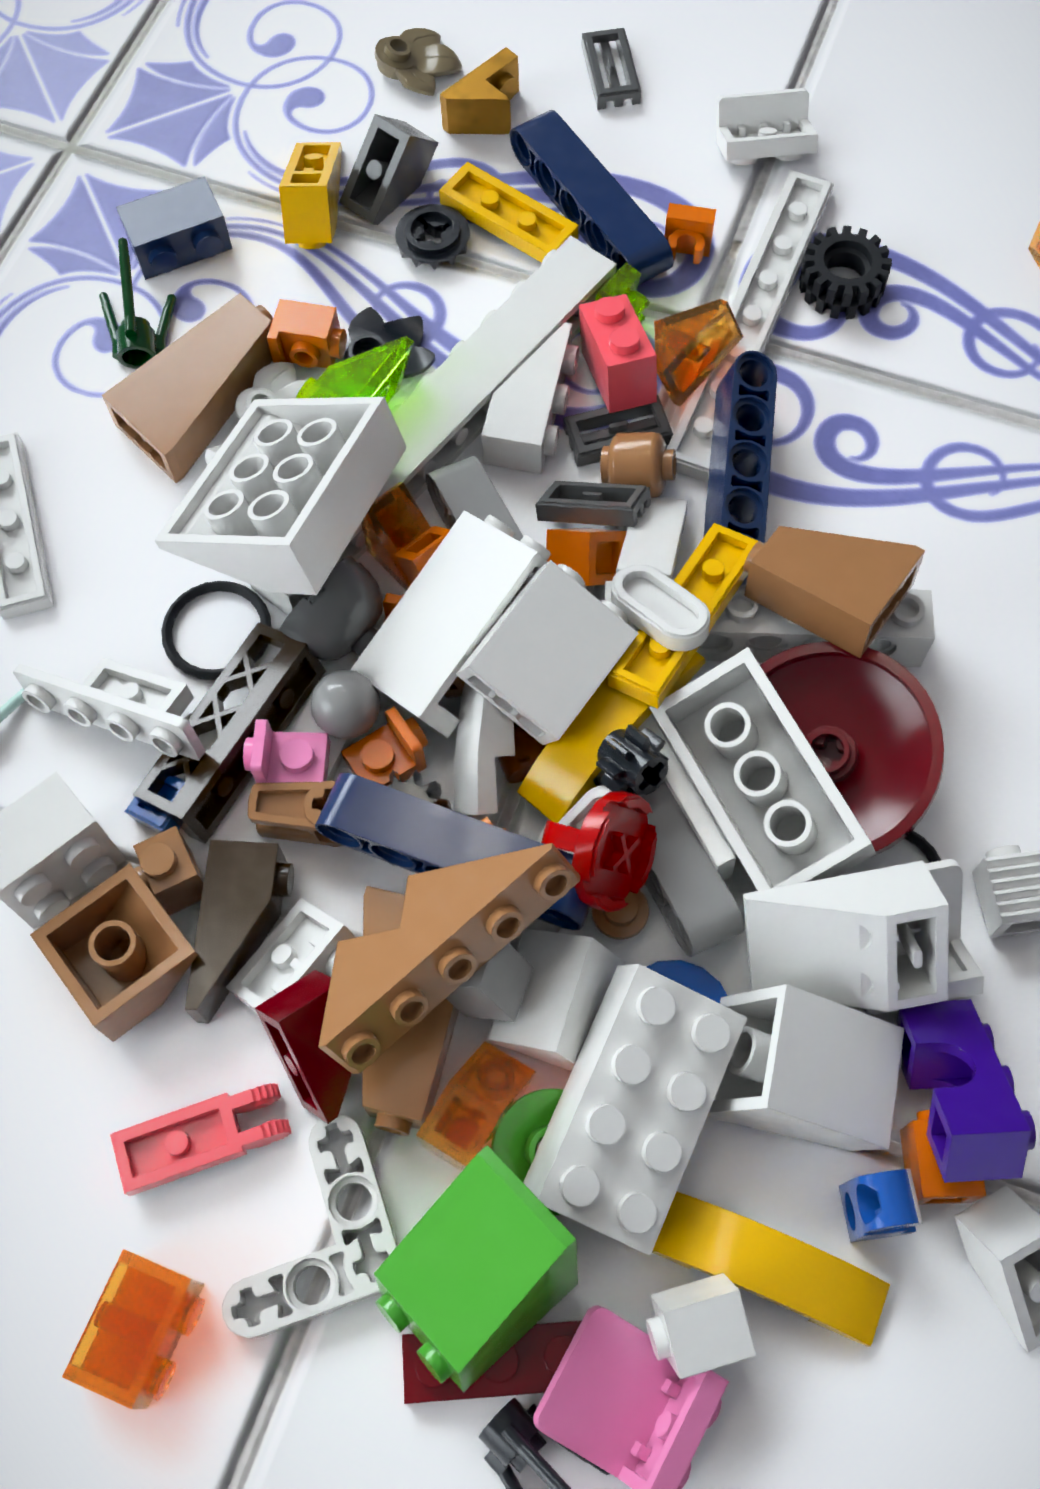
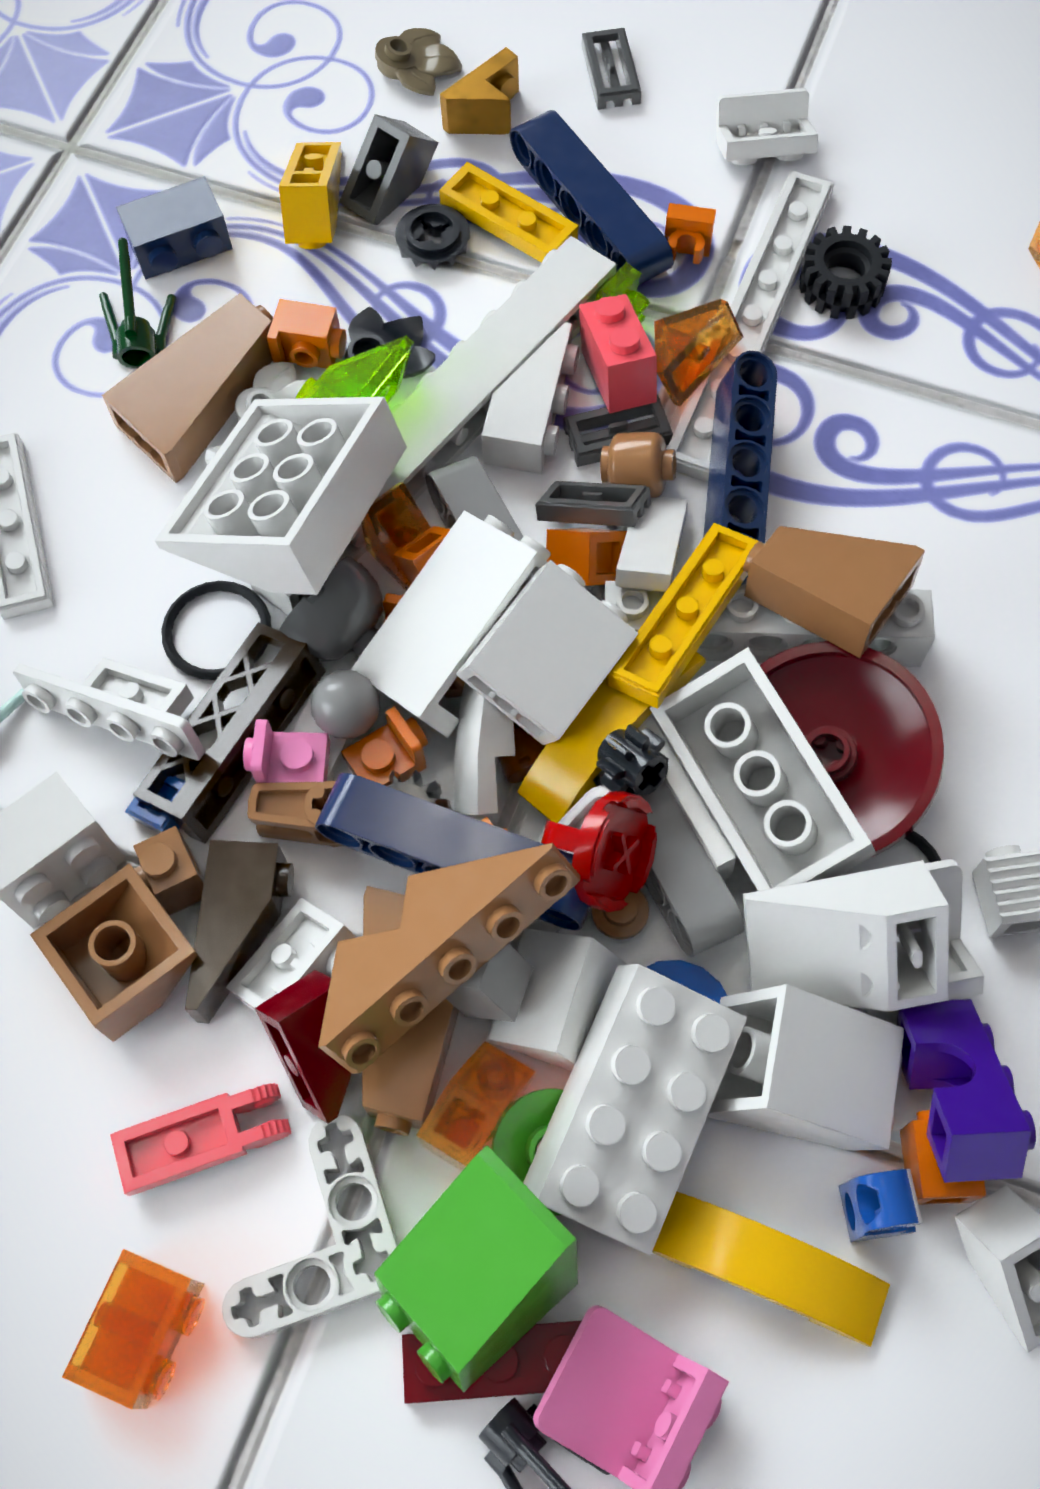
(661, 607): white tile -> none
(700, 1326): white brick -> none

